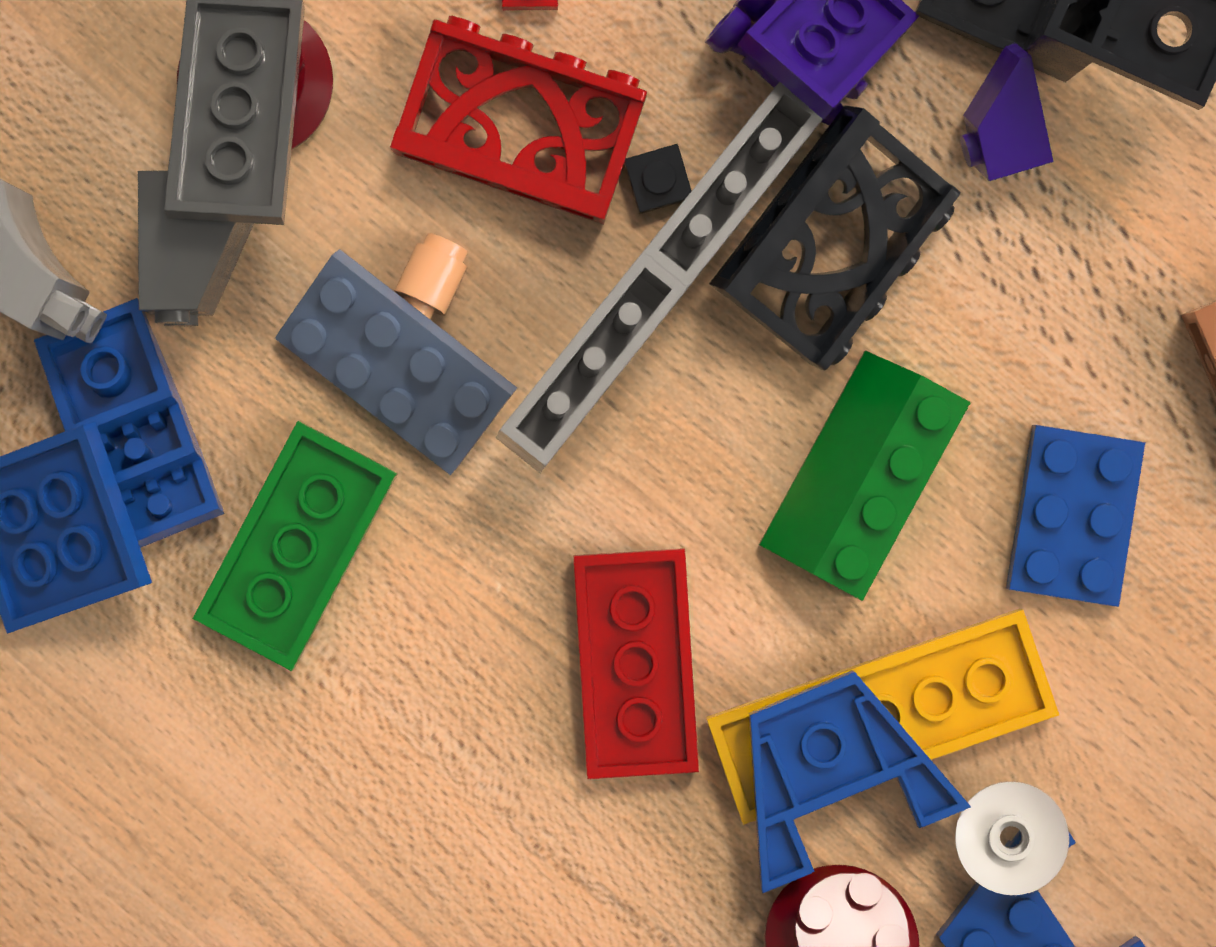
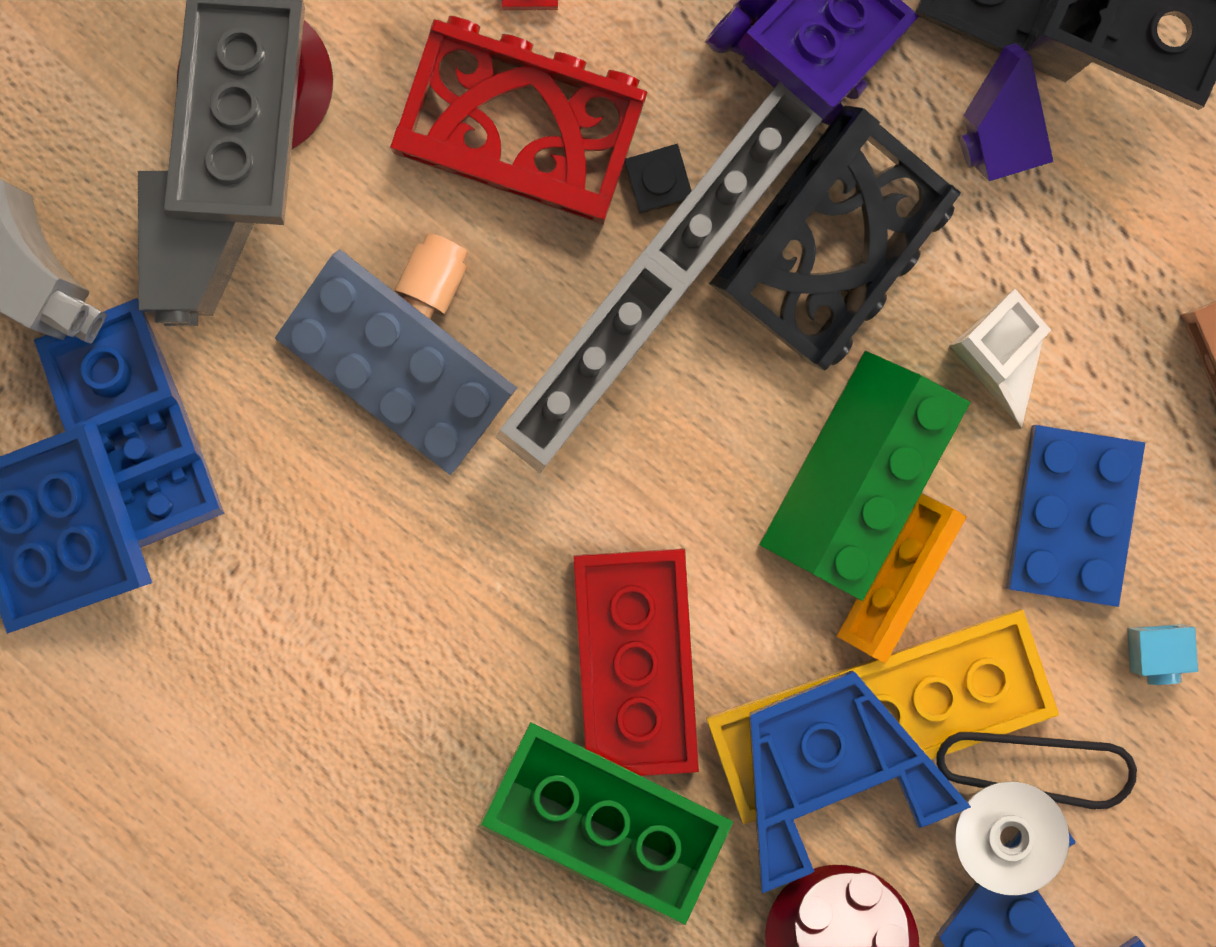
(295, 545): green plate -> none
(606, 824): none -> green slope
(903, 579): none -> light orange plate
(1005, 351): none -> white slope
(1038, 741): none -> black piece
(1163, 652): none -> medium azure plate

